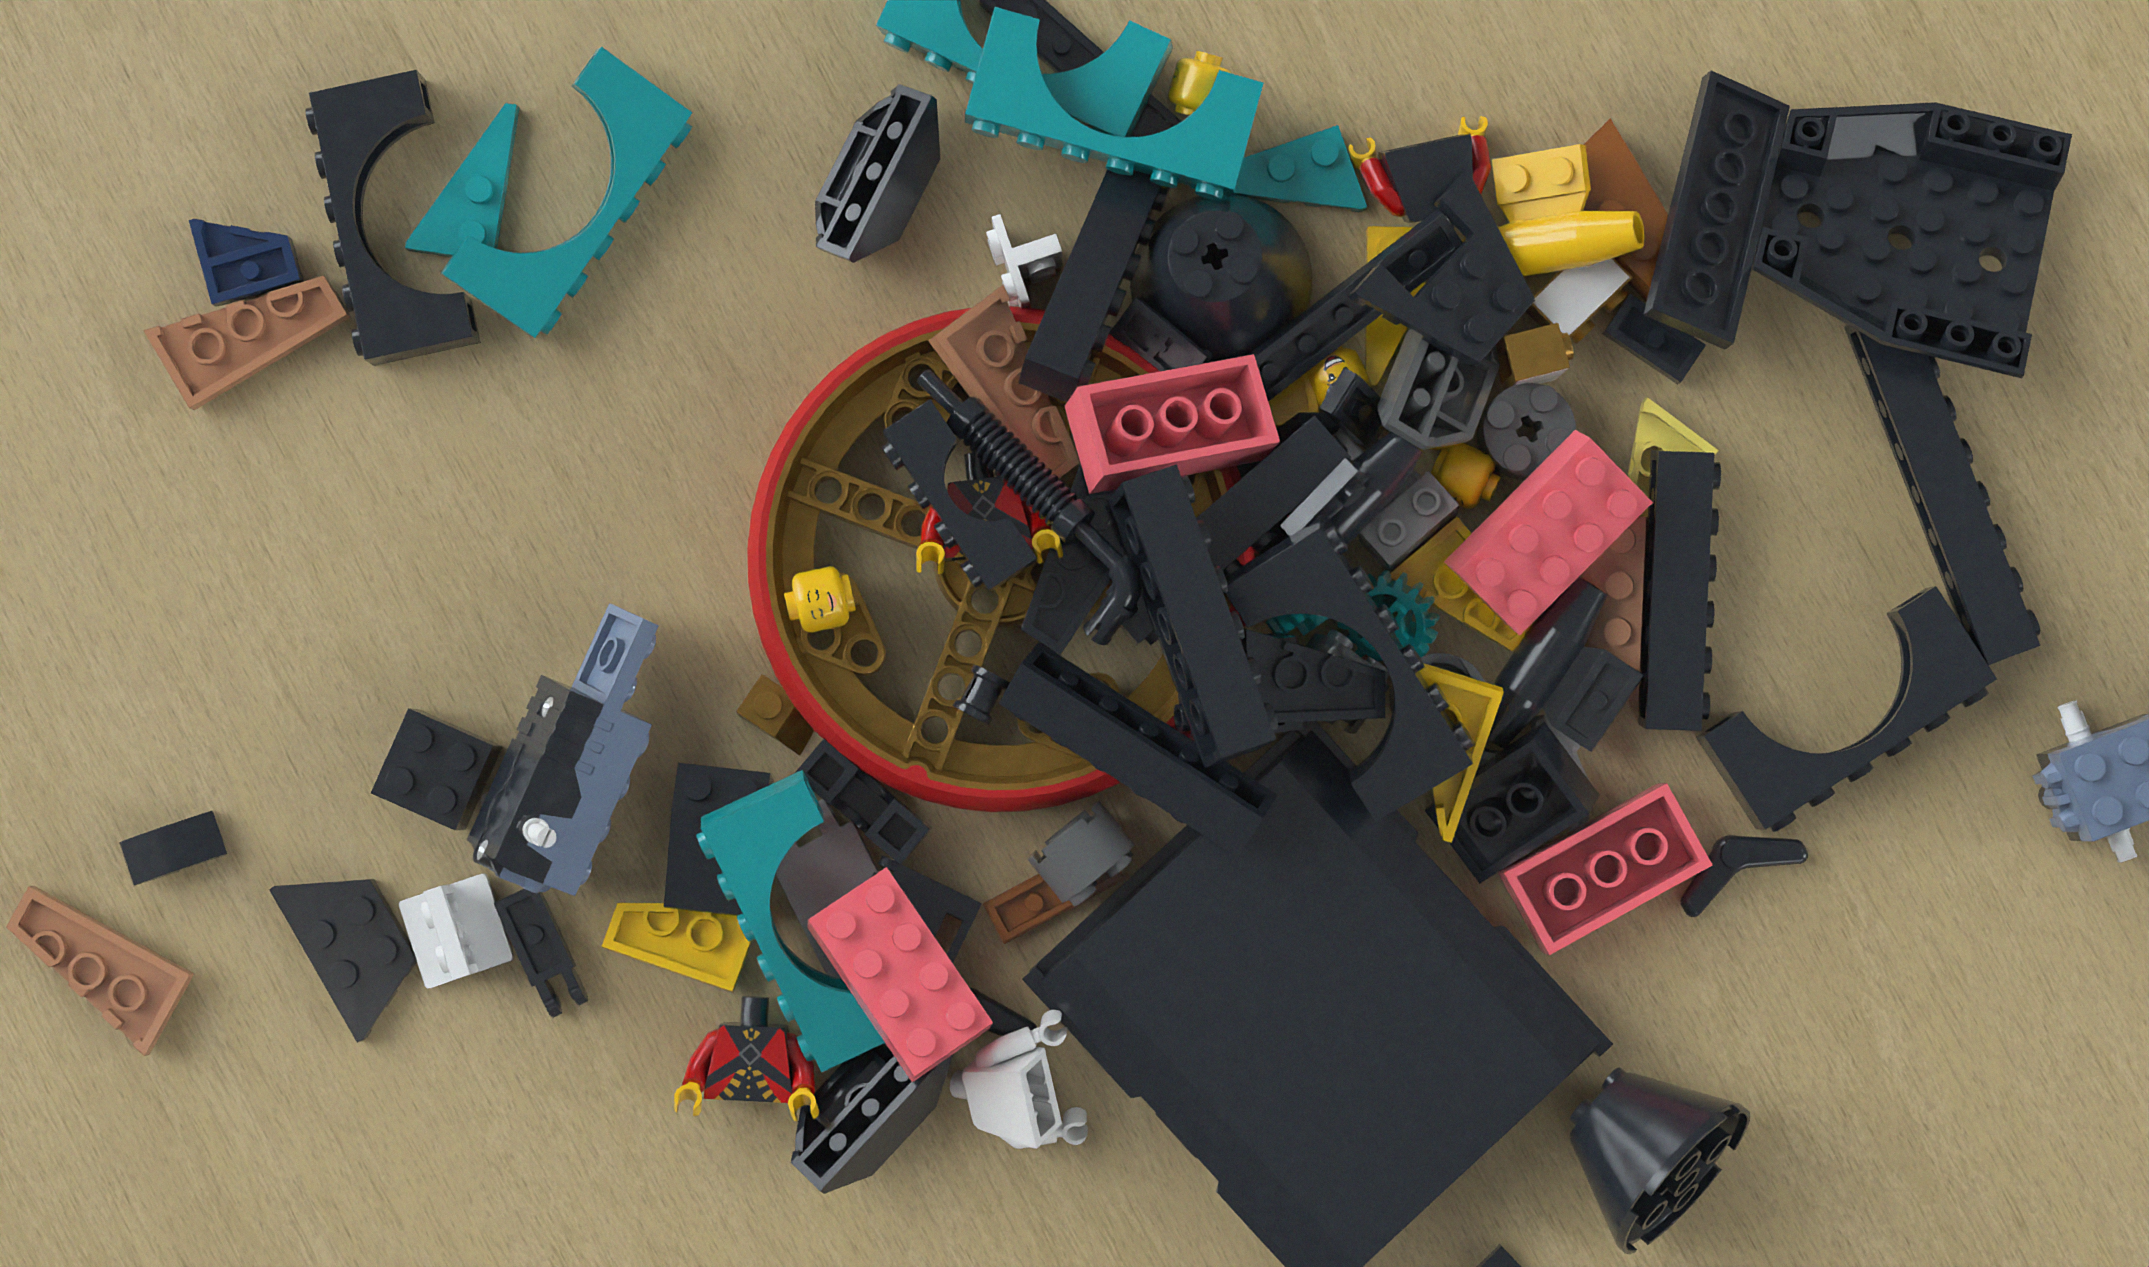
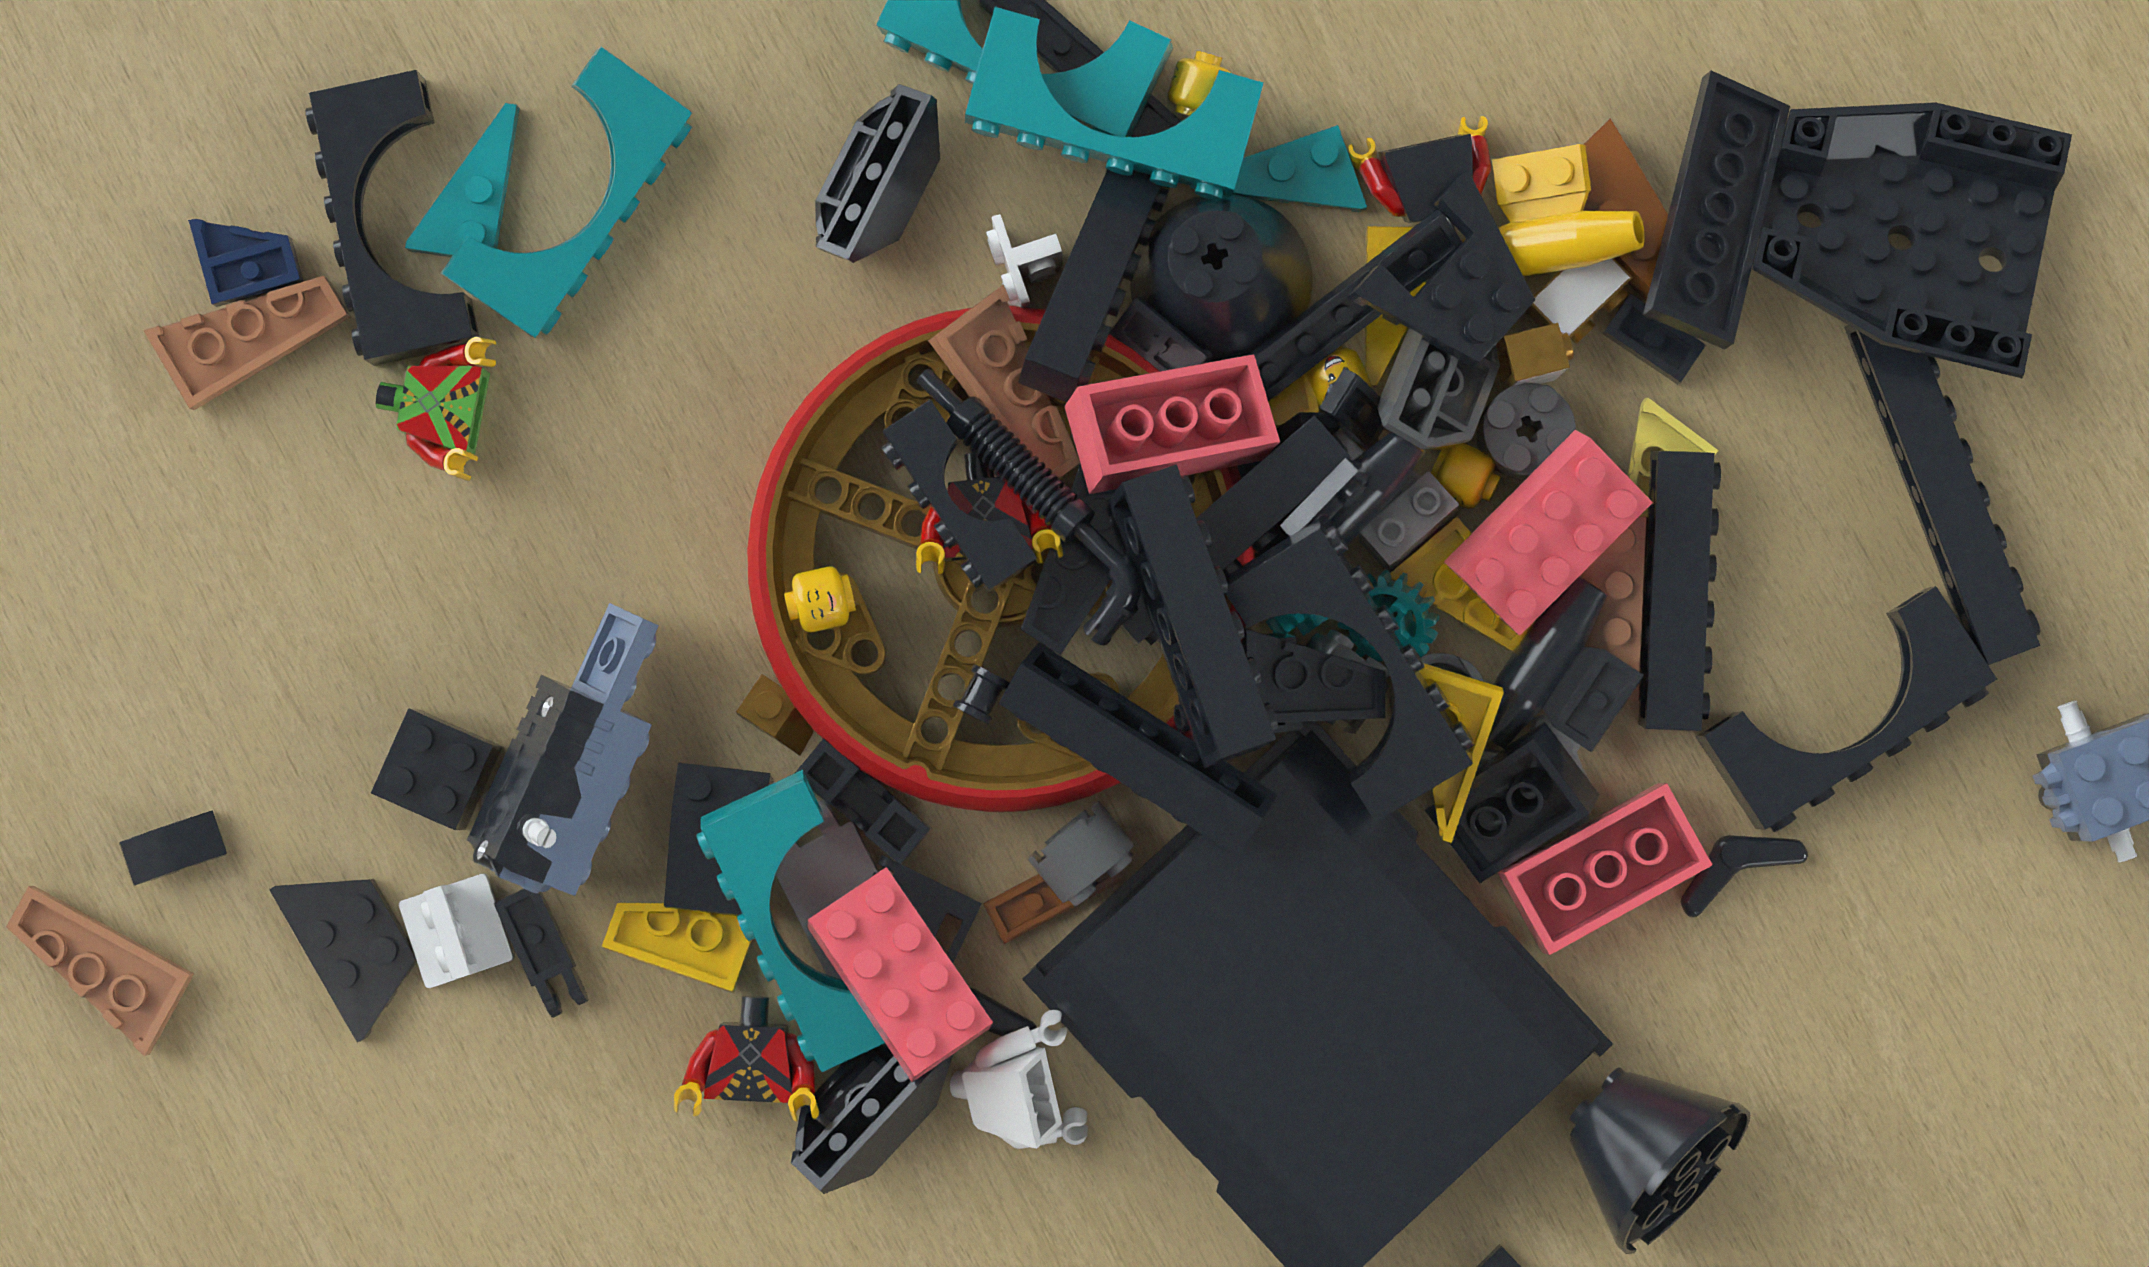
(442, 405): none -> torso

